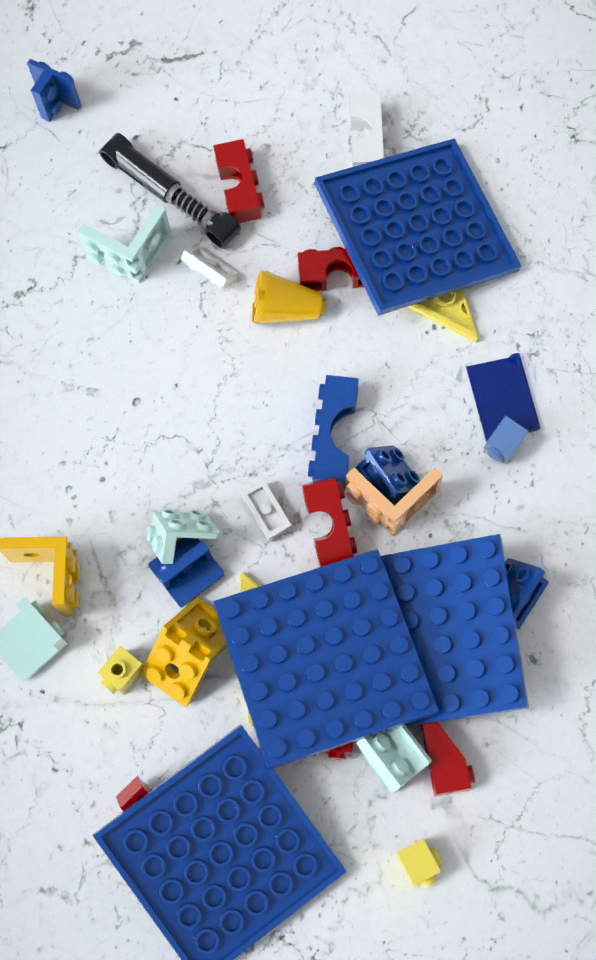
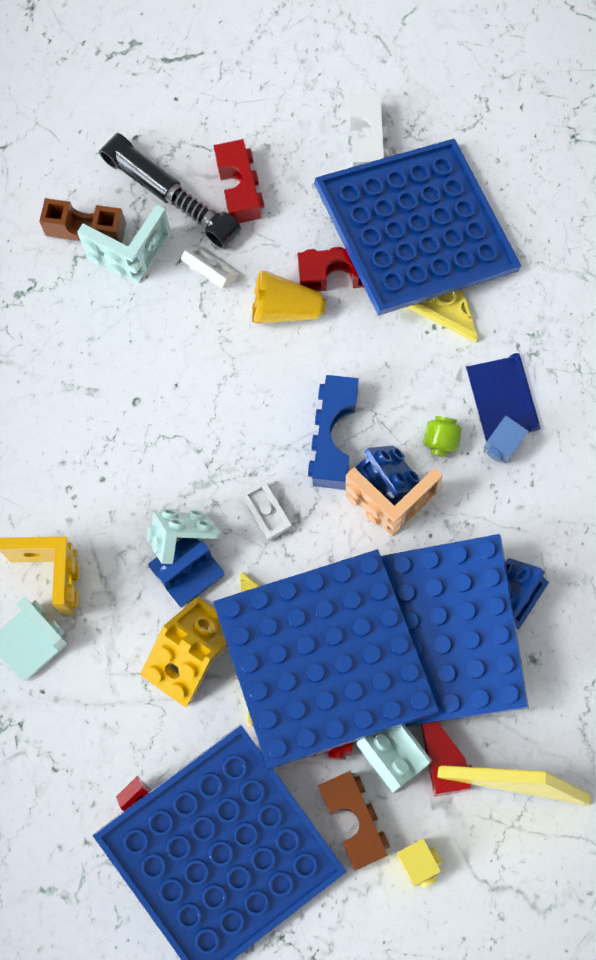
(52, 89): blue bracket -> none
(63, 221): none -> dark orange arch
(120, 671): light yellow brick -> none
(325, 497): red arch -> none
(345, 794): none -> dark orange arch
(442, 436): none -> lime head
(519, 781): none -> light yellow tile

